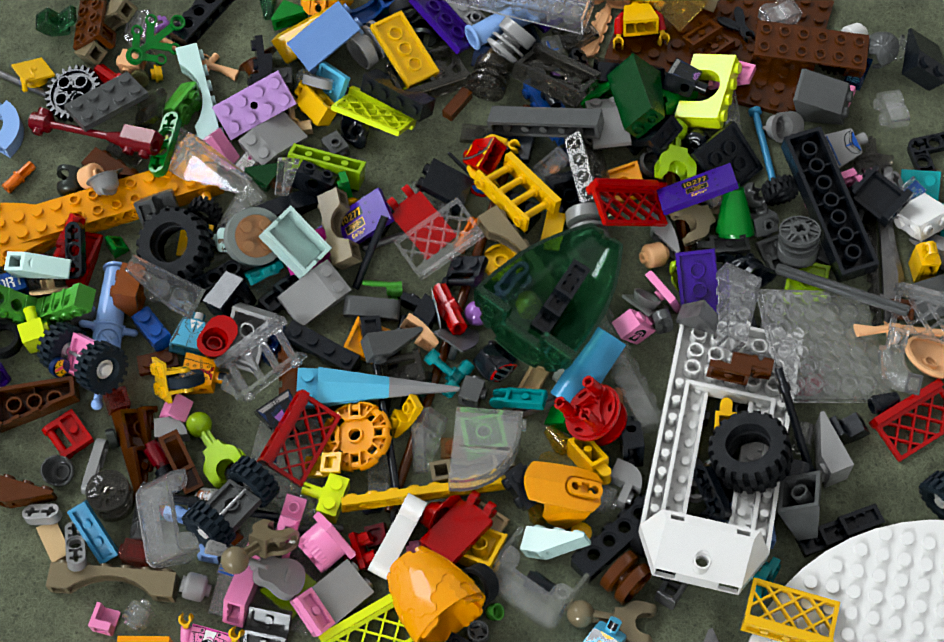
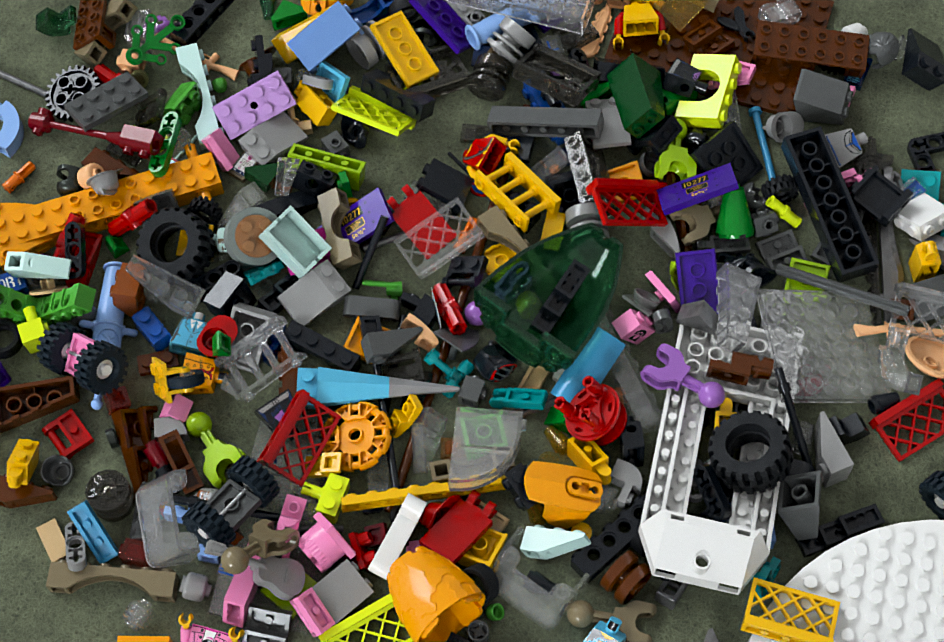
(22, 462): none -> yellow brick
(33, 73): yellow hat -> none
(42, 514): light grey beam -> none
(59, 366): tile -> none
(96, 461): light grey beam -> none
(104, 620): bright pink panel -> none
(132, 217): none -> red piece
(156, 73): yellow plate -> none
(202, 163): clear wedge -> none
(219, 85): none -> bright green hinge
(221, 344): none -> green slope
(457, 104): reddish brown piece -> none
(654, 255): light nougat head -> none
(677, 374): none -> medium lavender piece
(783, 211): none -> neon yellow pin
(798, 242): dark grey wheel -> none
(892, 110): clear brick -> none

